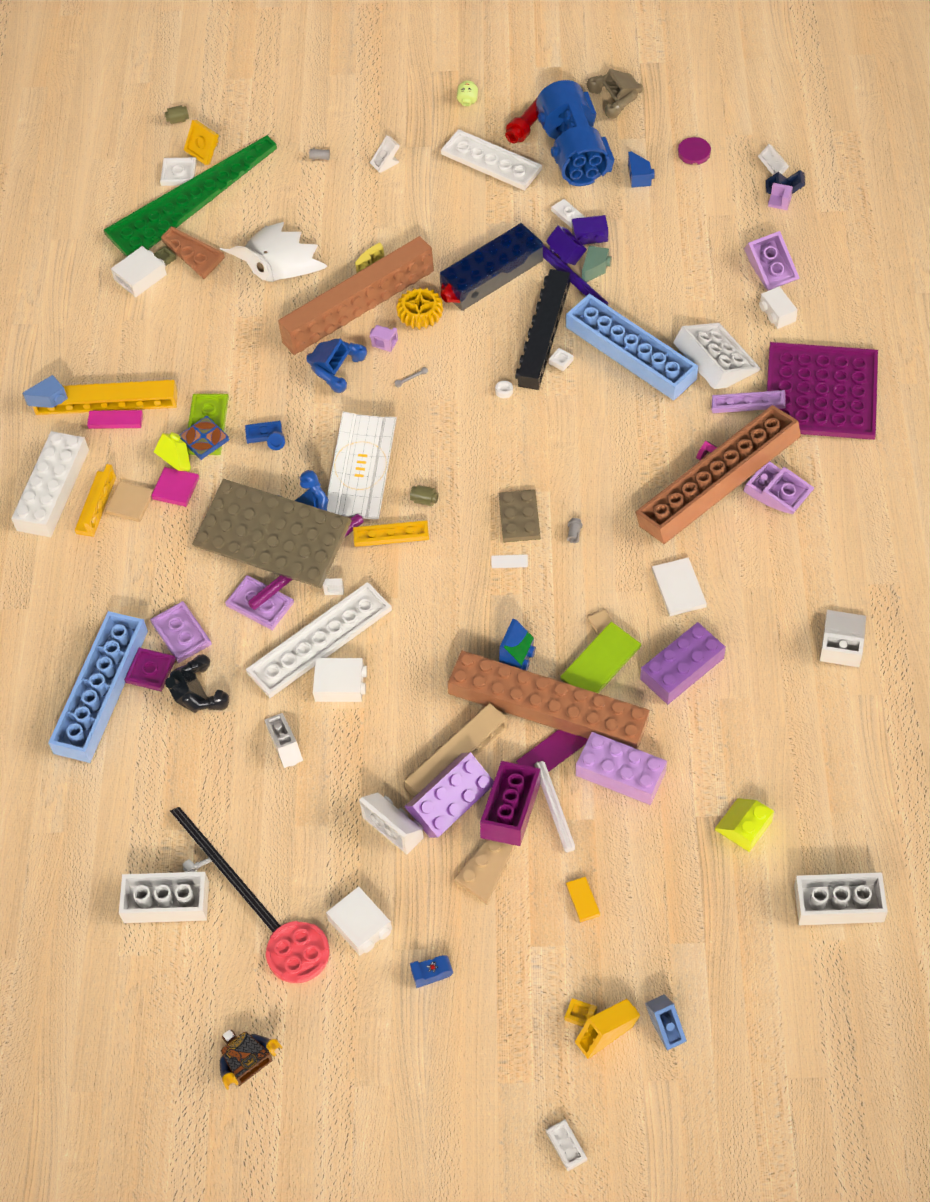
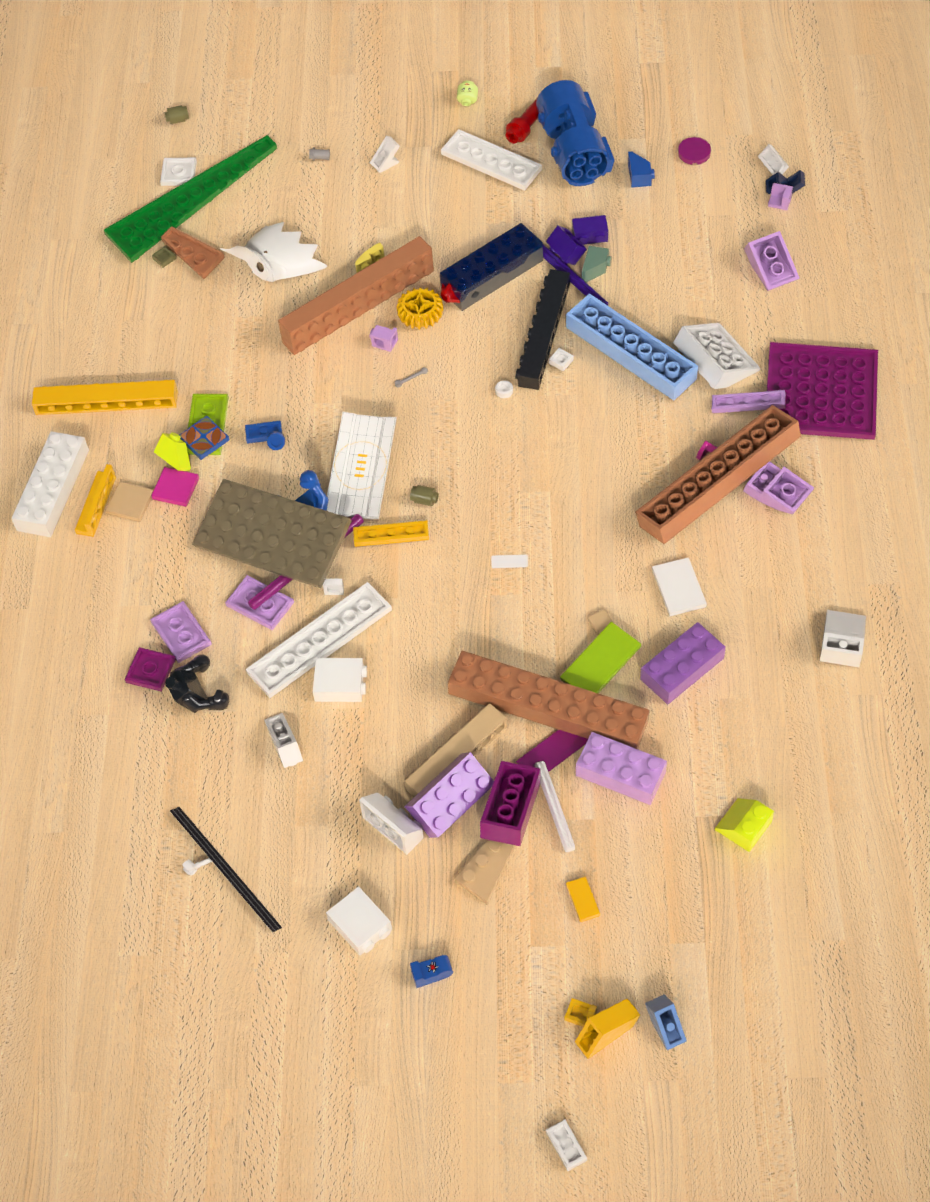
(45, 394): medium blue slope -> none
(98, 687): light blue brick -> none
(115, 419): dark pink tile -> none
(139, 271): white brick -> none
(164, 897): white brick -> none
(201, 142): yellow tile -> none
(245, 1056): torso -> none
(297, 952): coral tile -> none
(329, 357): blue torso -> none
(517, 646): blue slope -> none
(519, 516): dark tan plate -> none
(566, 212): white plate -> none
(574, 530): light grey pin -> none
(621, 87): dark tan torso -> none
(778, 307): white brick -> none
(840, 898): white brick -> none

